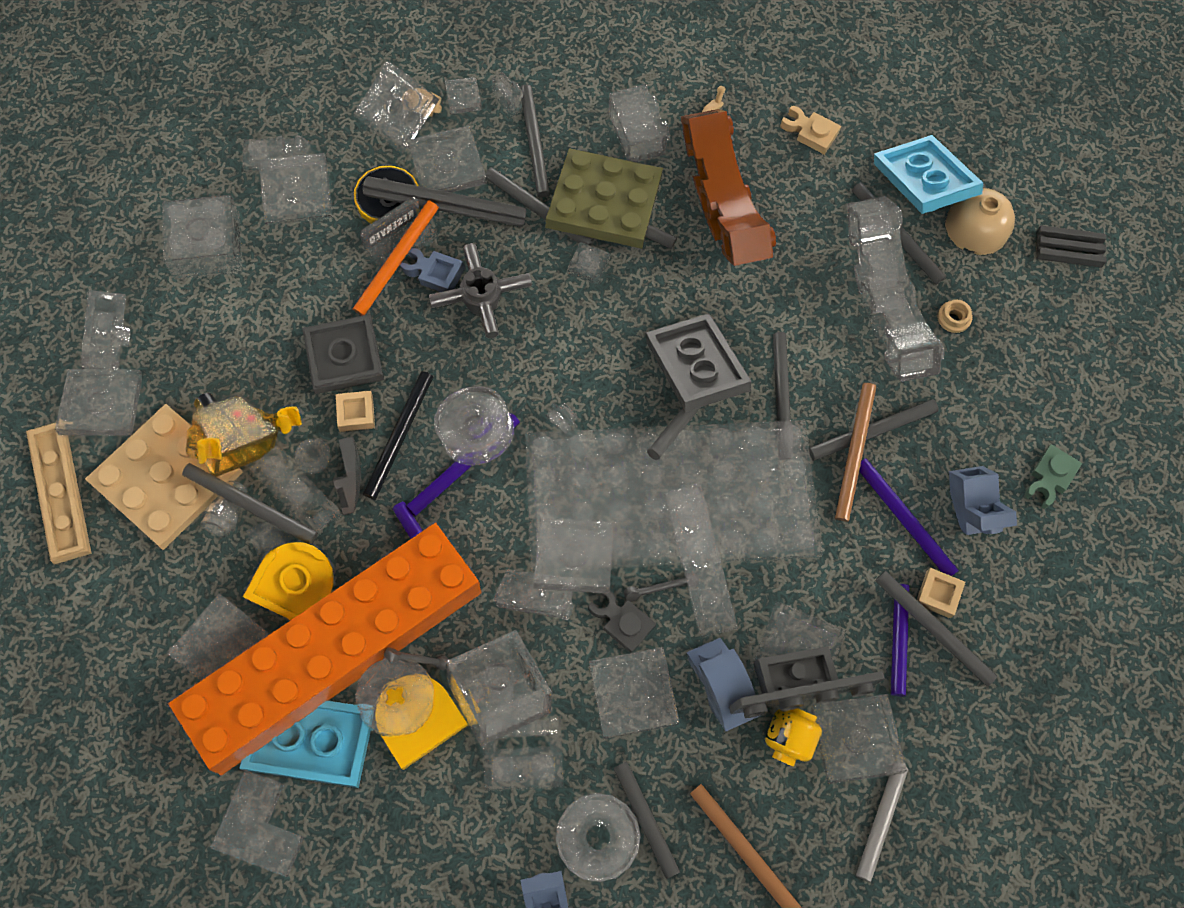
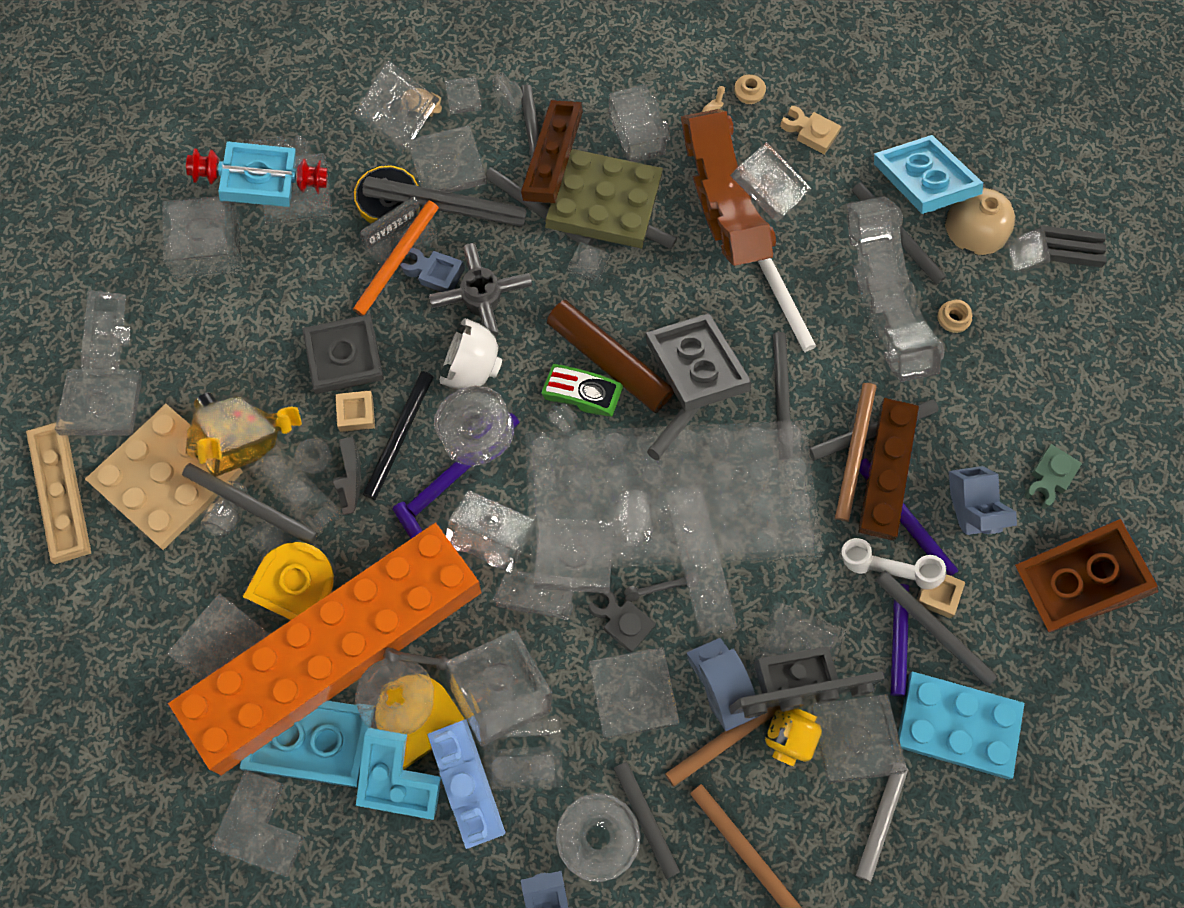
(256, 173): none -> medium azure plate
(386, 785): none -> medium azure plate
(466, 784): none -> light blue plate
(471, 357): none -> white cylinder
(489, 531): none -> clear brick
(552, 152): none -> reddish brown plate
(582, 388): none -> slope
(610, 356): none -> reddish brown piece
(632, 518): none -> clear brick
(715, 748): none -> medium nougat bar
(748, 95): none -> tan plate
(771, 182): none -> clear plate
(787, 304): none -> white piece
(888, 469): none -> reddish brown plate
(927, 572): none -> white bar
(960, 725): none -> medium azure plate
(1029, 251): none -> clear plate
(1087, 577): none -> dark orange slope

